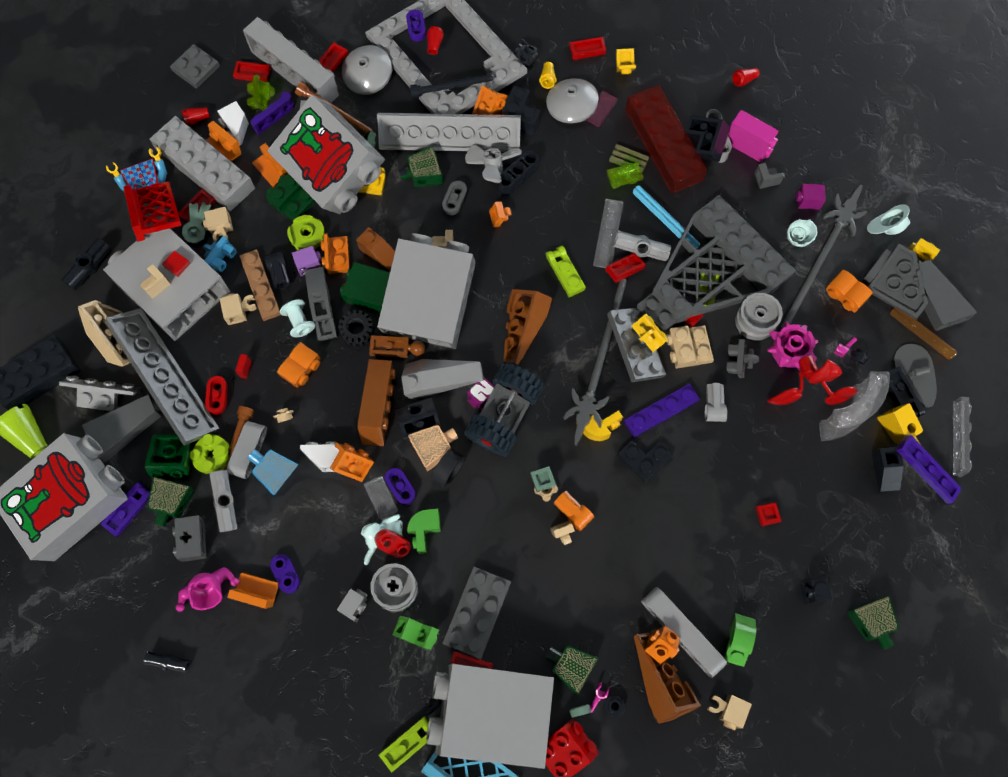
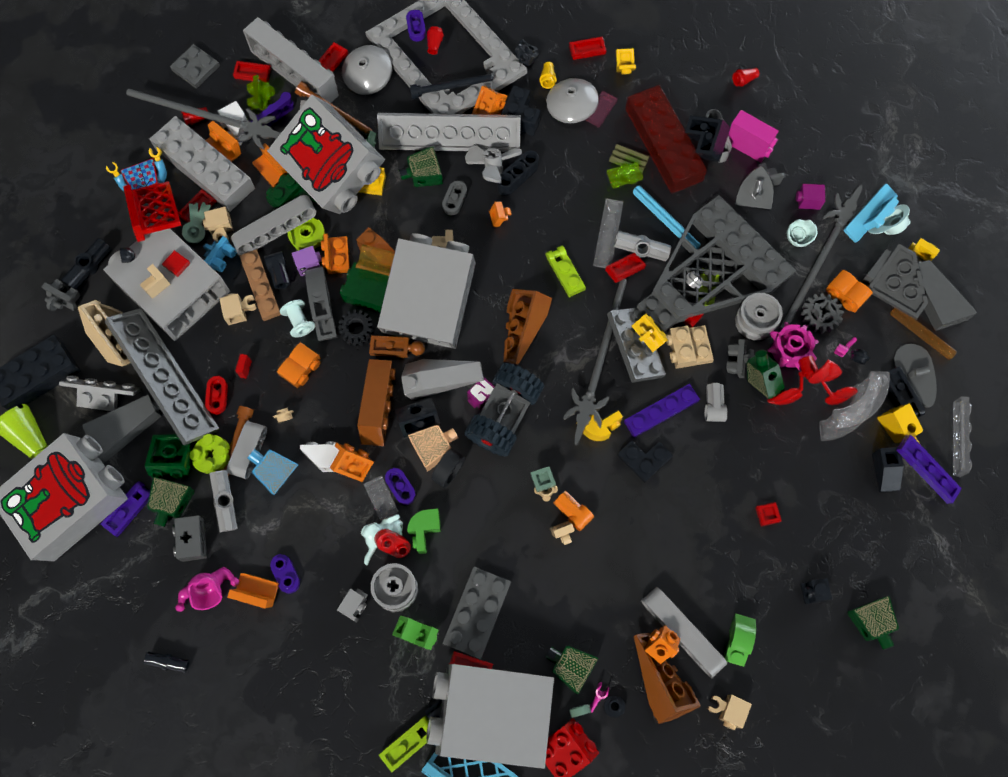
(57, 299): none -> dark grey hips
(127, 255): none -> black hinge
(253, 128): none -> dark grey piece
(273, 225): none -> light grey beam
(375, 260): none -> clear yellow panel
(694, 280): none -> light grey plate
(756, 190): none -> dark grey shield
(765, 374): none -> dark green torso
(814, 312): none -> dark grey gear
(873, 213): none -> medium azure bracket

